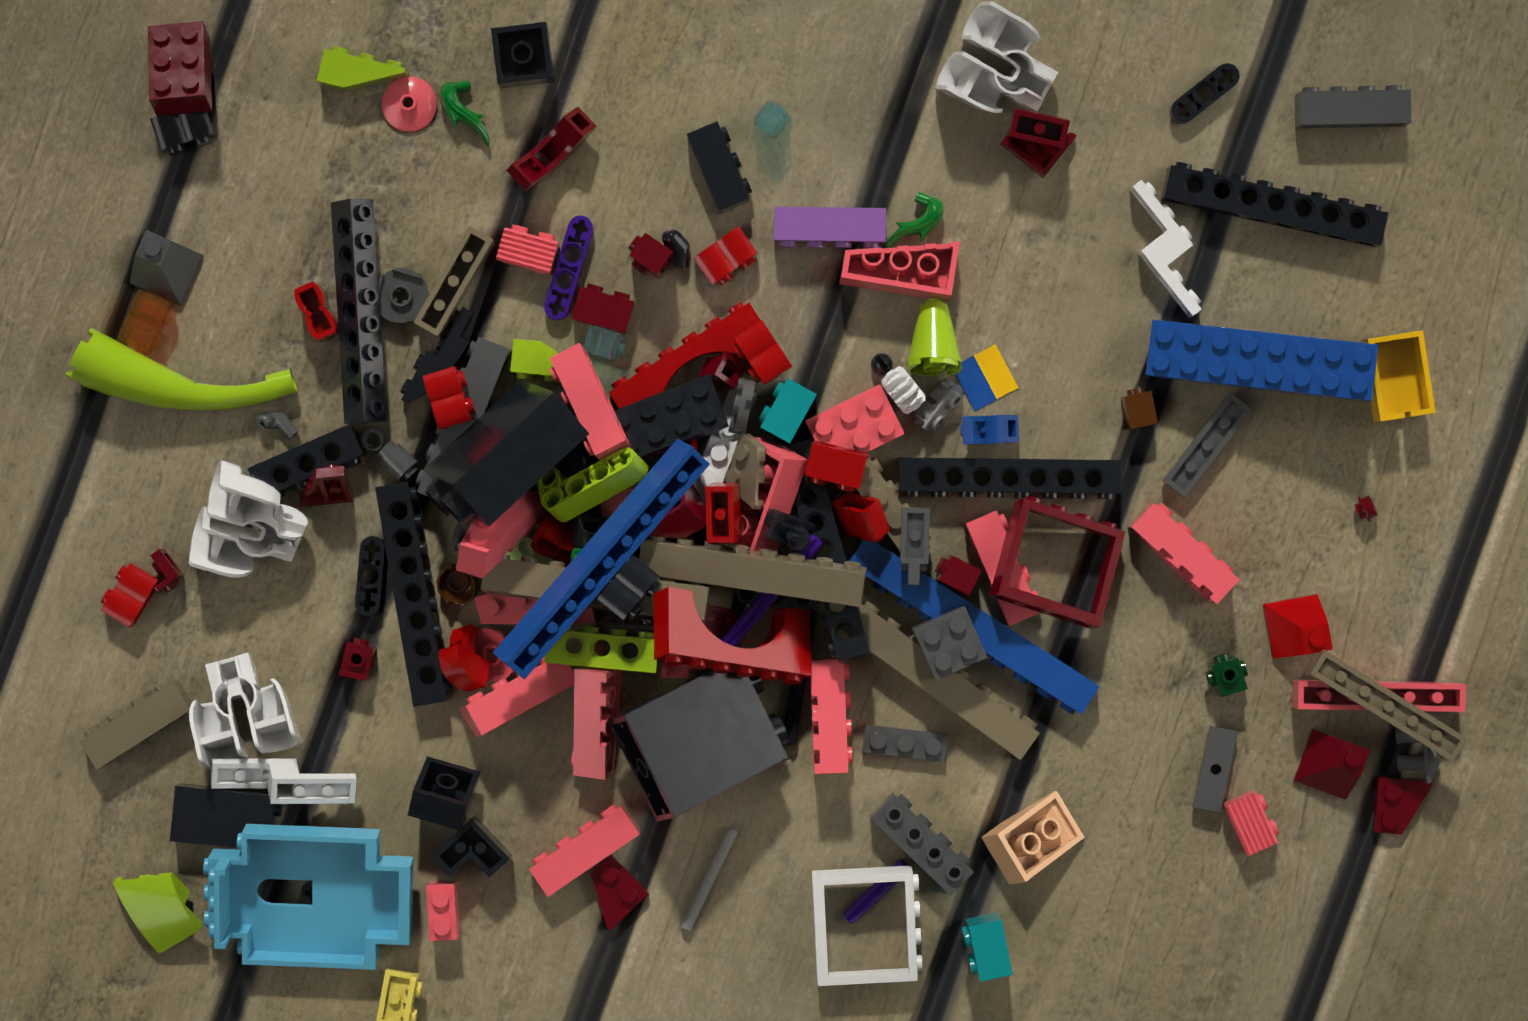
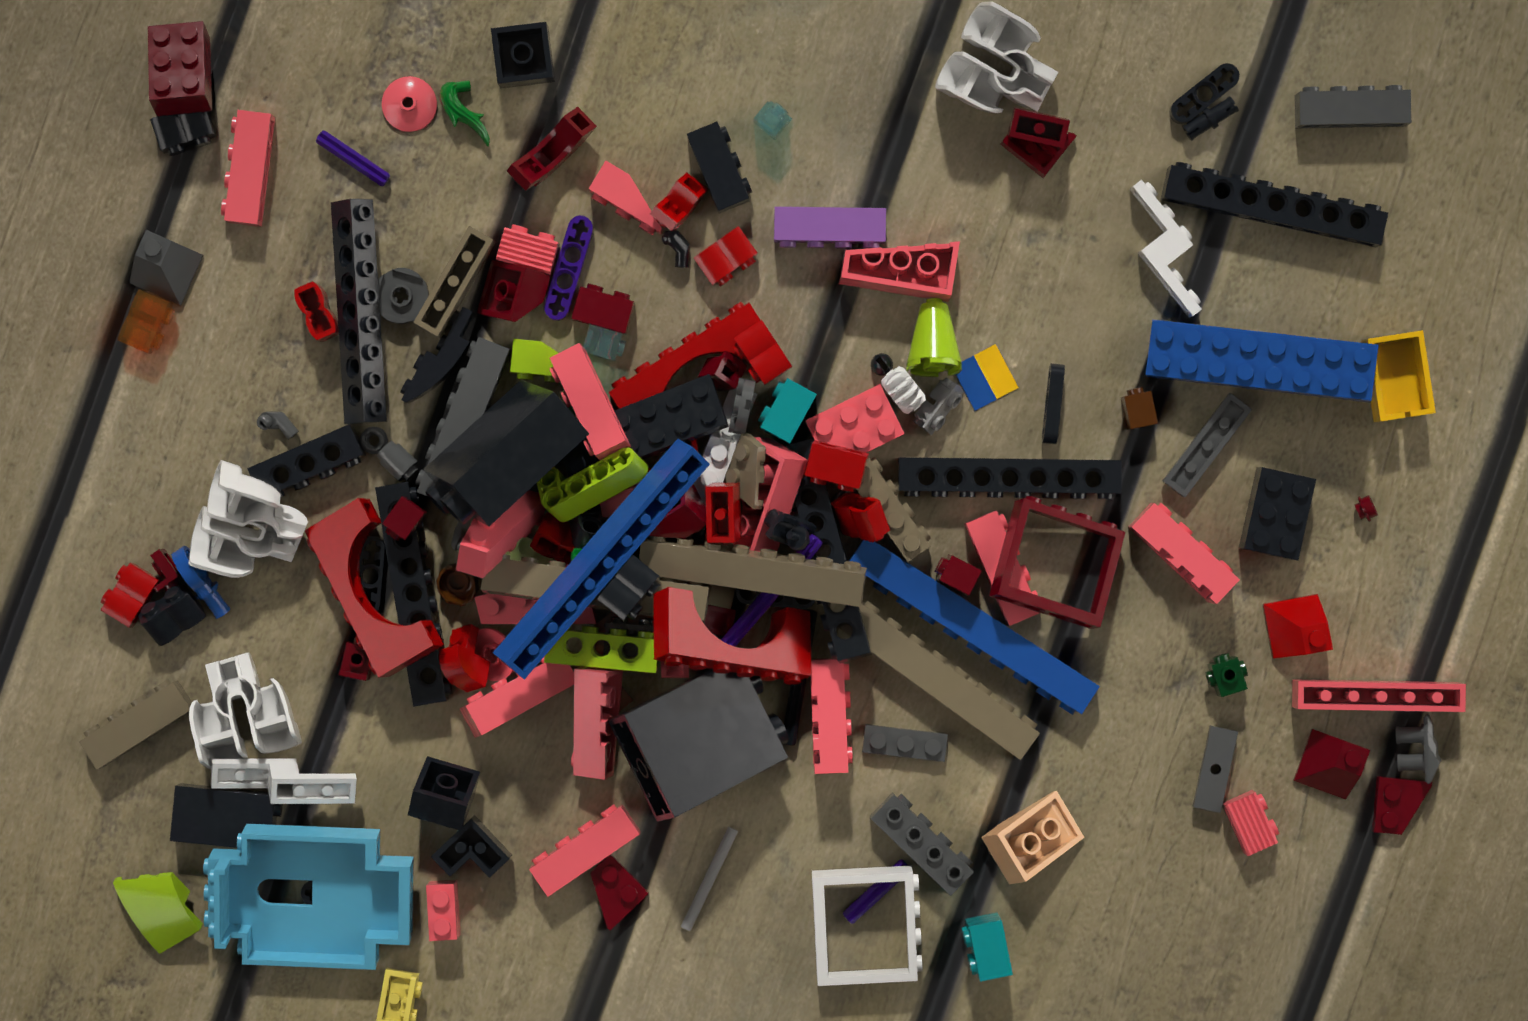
(130, 376): lime brick -> none
(171, 614): none -> black brick
(200, 583): none -> blue pin
(249, 168): none -> coral brick
(327, 487): dark red wing -> none
(338, 547): none -> red arch
(352, 72): lime slope -> none
(352, 158): none -> dark purple axle
(403, 519): none -> dark red brick
(448, 397): red brick -> none
(512, 291): none -> dark red slope
(619, 190): none -> coral slope
(649, 255): dark red brick -> none
(679, 202): none -> red brick
(914, 542): dark grey hinge -> none
(922, 225): green piece -> none
(949, 642): dark grey brick -> none
(990, 429): blue brick -> none
(1053, 403): none -> black beam
(1210, 118): none -> black pin
(1277, 513): none -> black brick
(1387, 705): dark tan plate -> none

